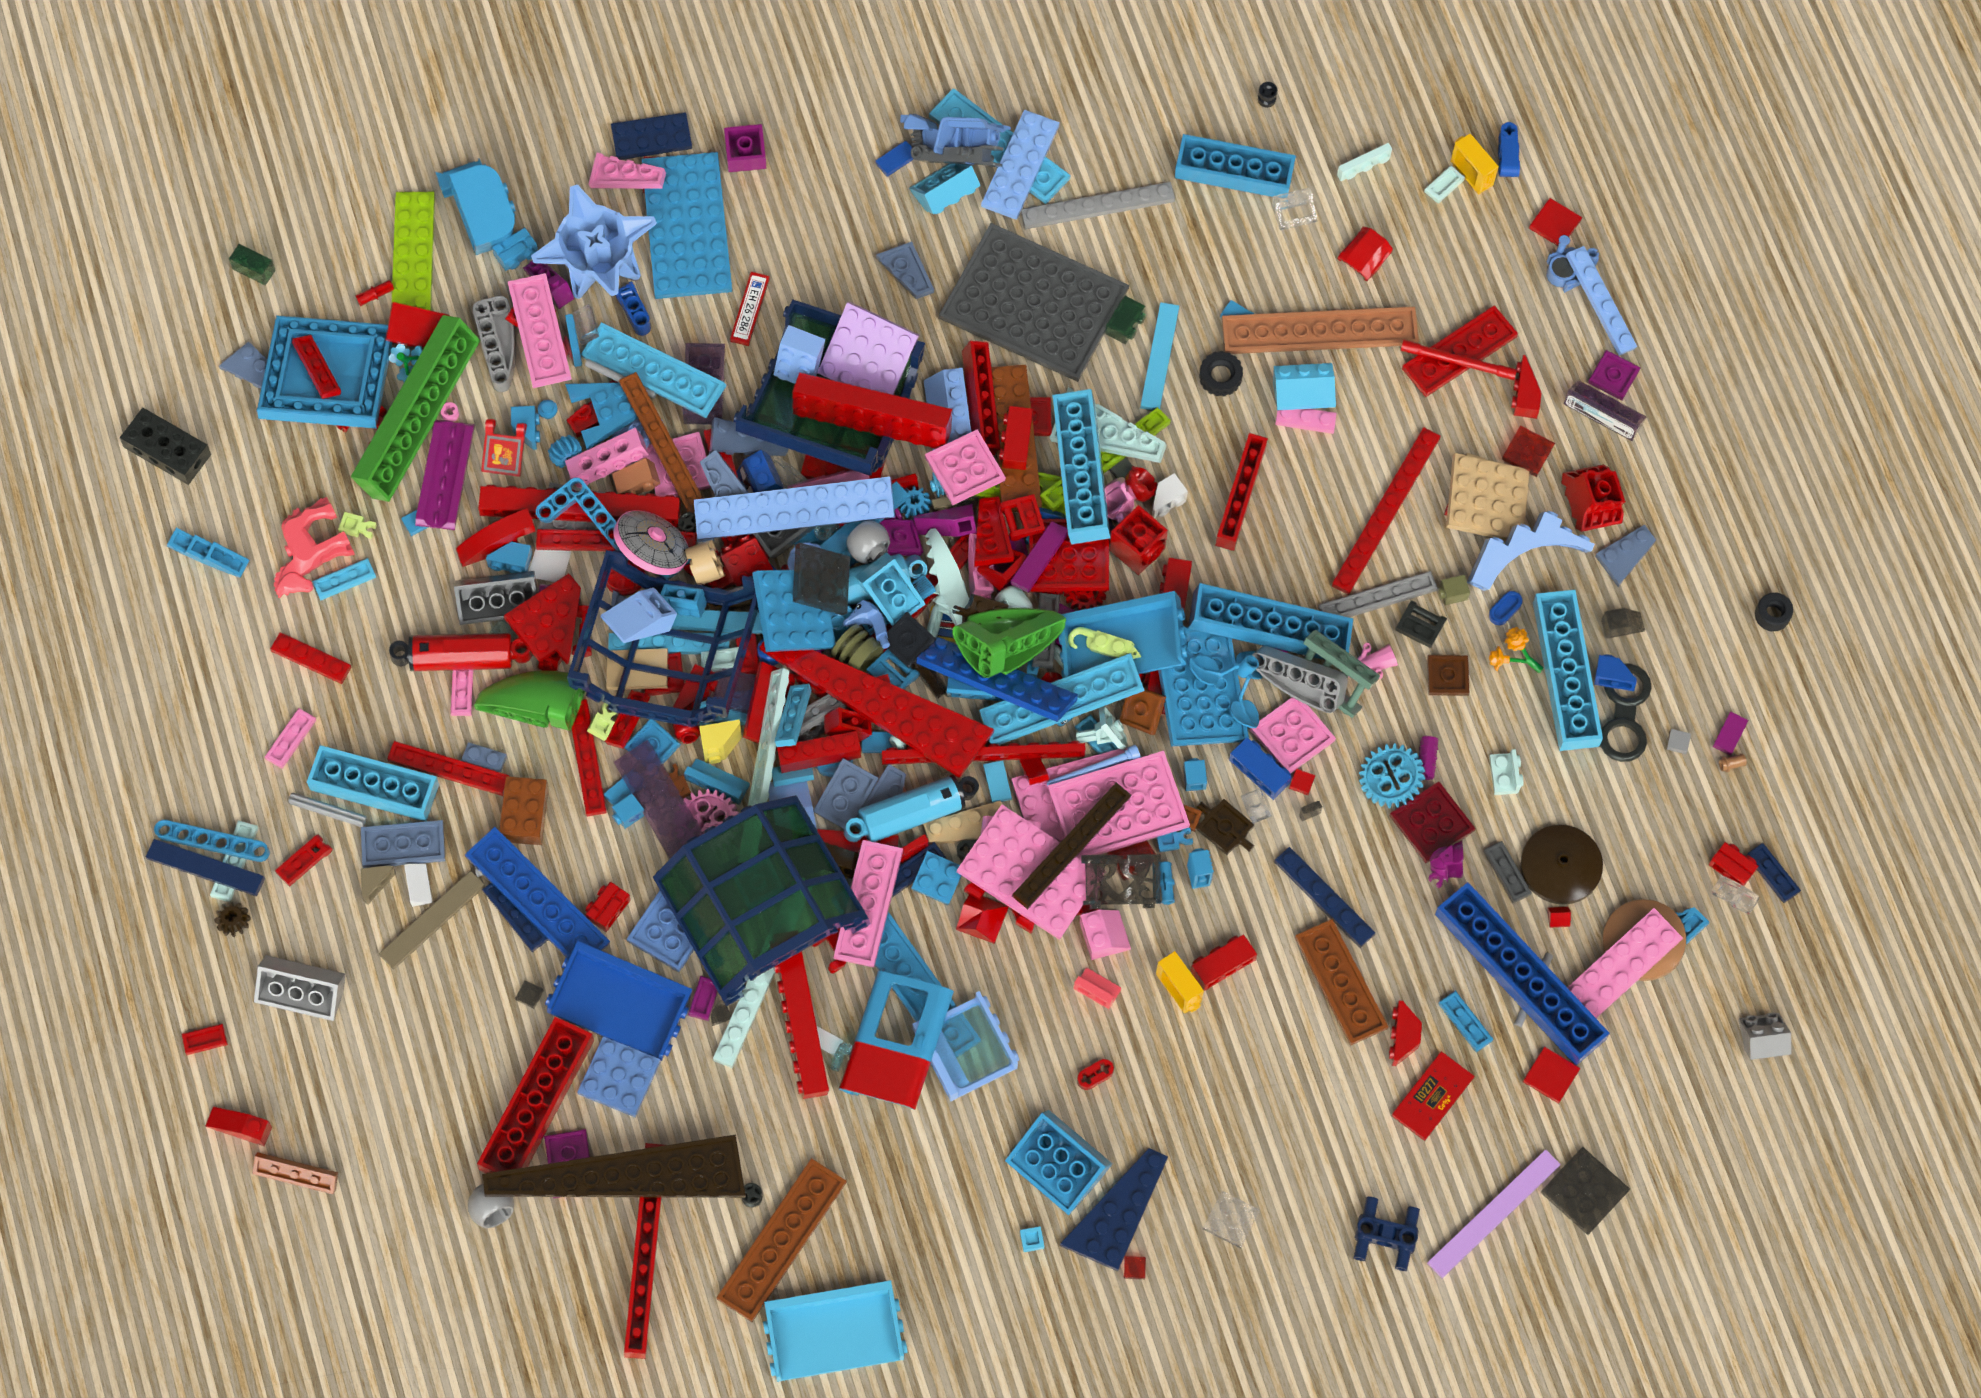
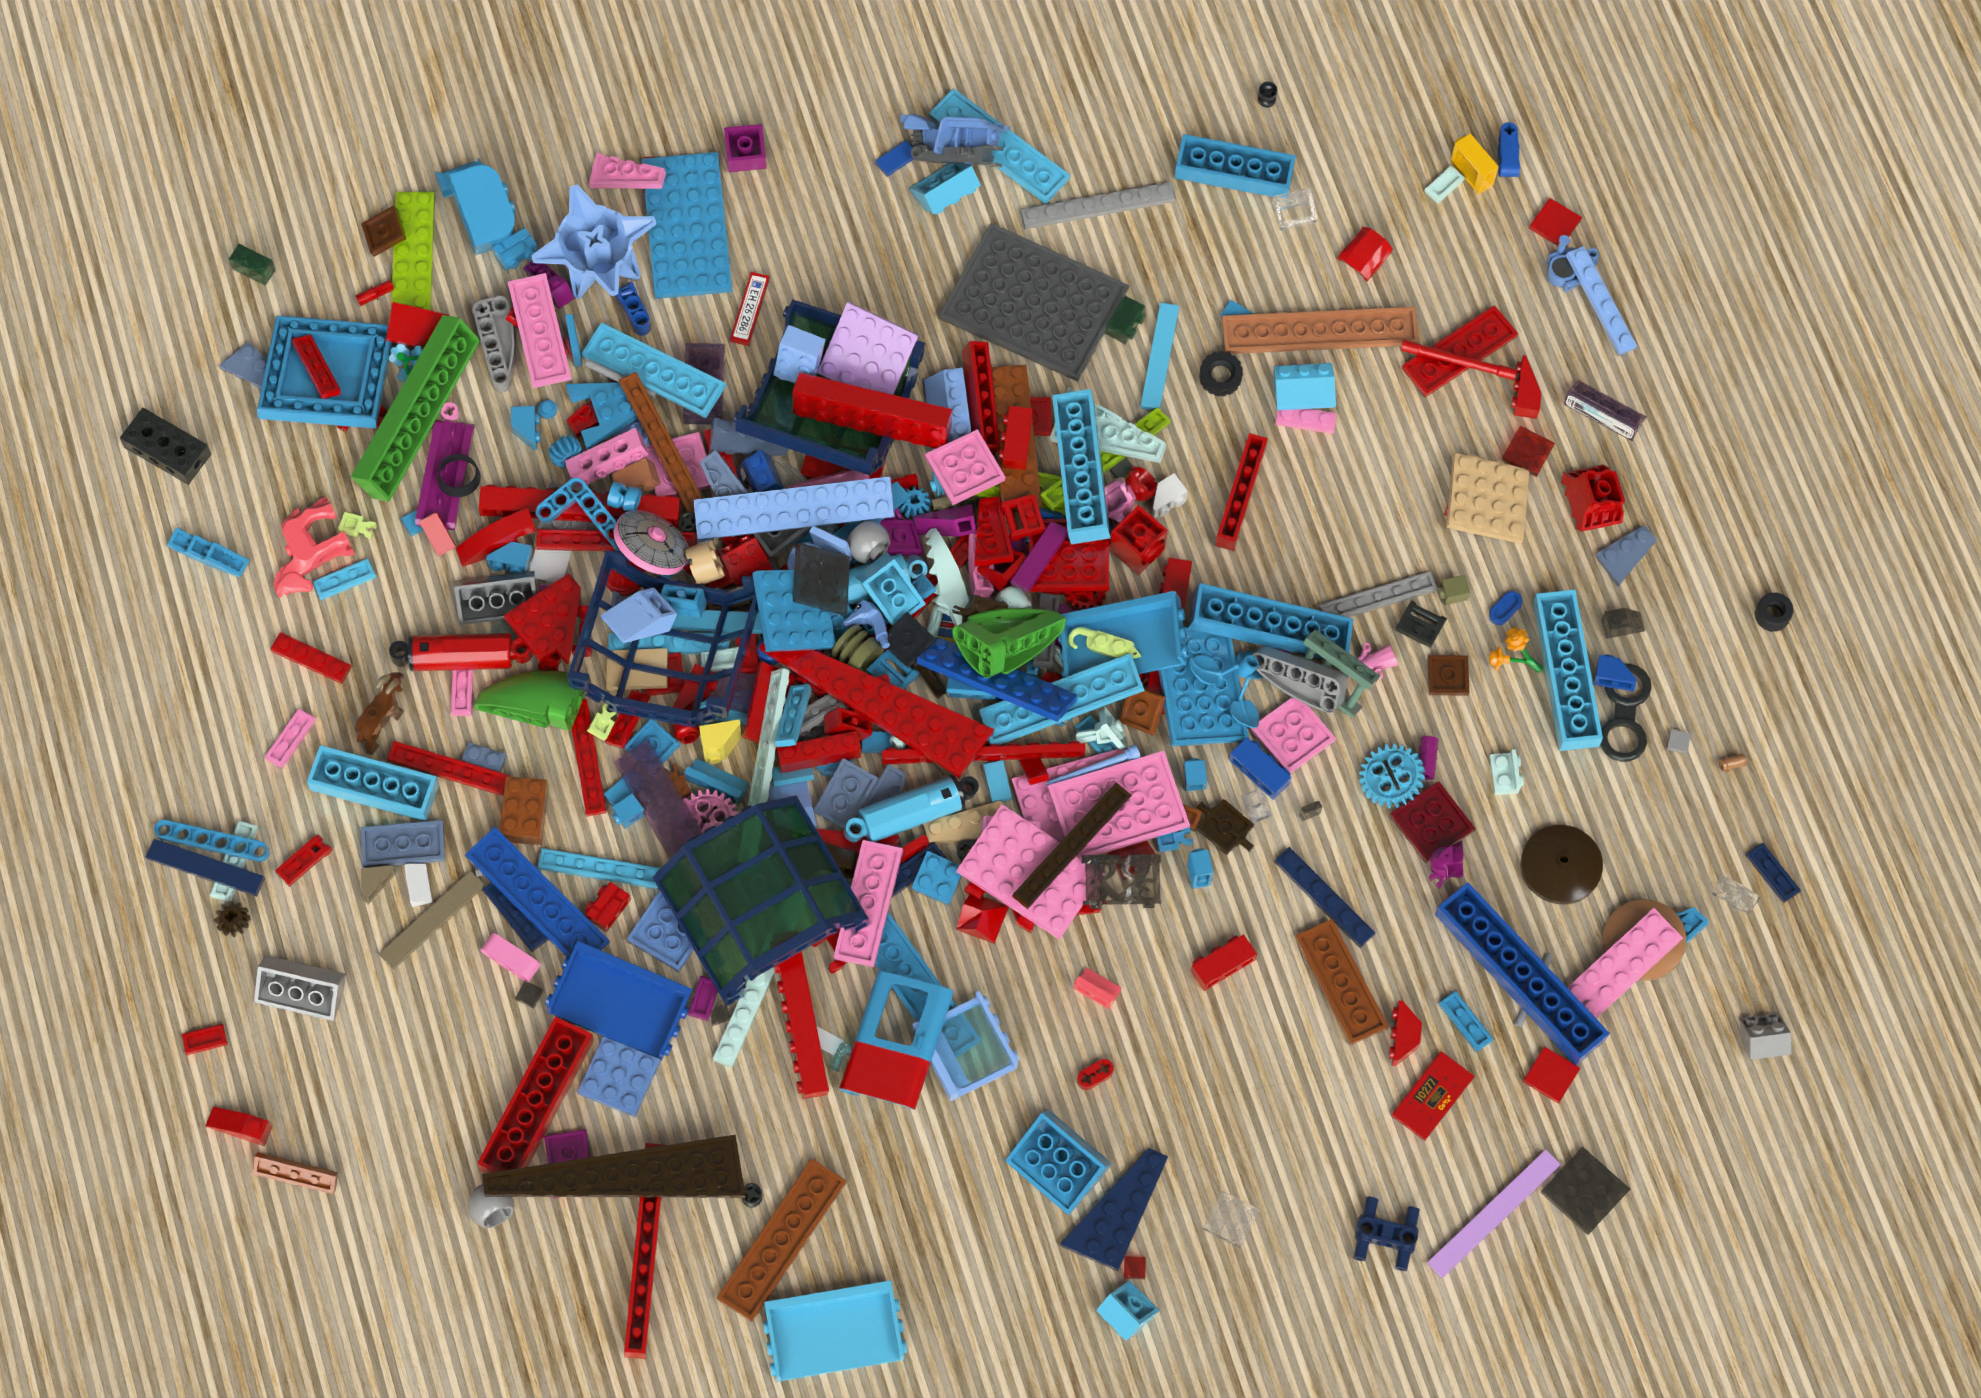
(327, 809): light grey axle -> none
(380, 711): none -> reddish brown animal
(383, 231): none -> reddish brown plate
(437, 534): none -> tile
(458, 491): none -> black tyre
(503, 452): flag -> none
(510, 957): none -> bright pink beam
(585, 324): clear tile -> none
(597, 868): none -> medium azure tile
(624, 497): none -> dark azure wheel
(651, 136): dark blue plate -> none
(829, 542): none -> light blue tile
(907, 269): sand blue wing -> none
(1020, 164): light blue plate -> none
(1032, 1239): medium azure plate -> none
(1104, 933): bright pink slope -> none
(1127, 1310): none -> medium azure slope
(1166, 883): dark azure pin -> none
(1180, 983): yellow window -> none
(1302, 782): red tile -> none
(1364, 162): light aqua plate -> none
(1386, 511): red plate -> none
(1507, 872): dark grey tile -> none
(1546, 532): light blue arch -> none
(1559, 917): red slope -> none
(1614, 375): magenta tile -> none
(1730, 733): magenta tile -> none
(1733, 864): red brick -> none

